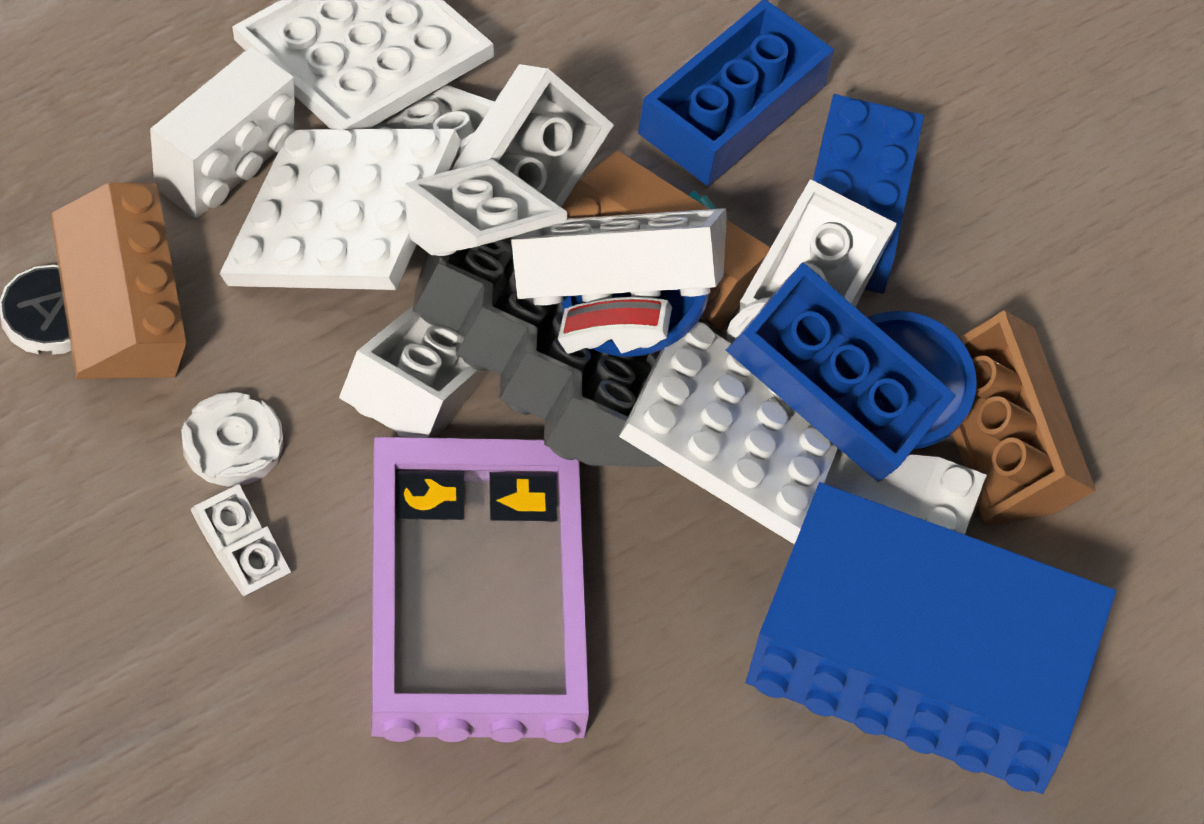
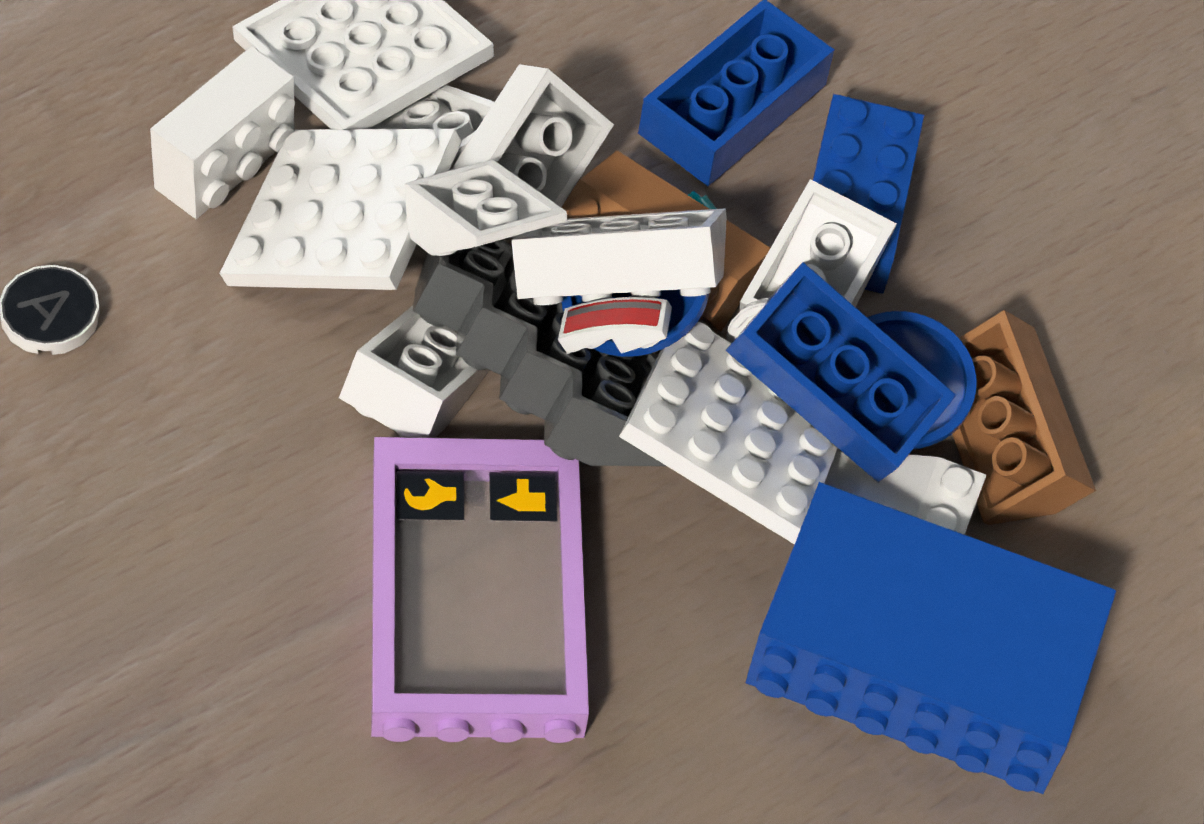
(118, 284): medium nougat slope -> none
(232, 439): white tile -> none
(240, 541): white slope -> none

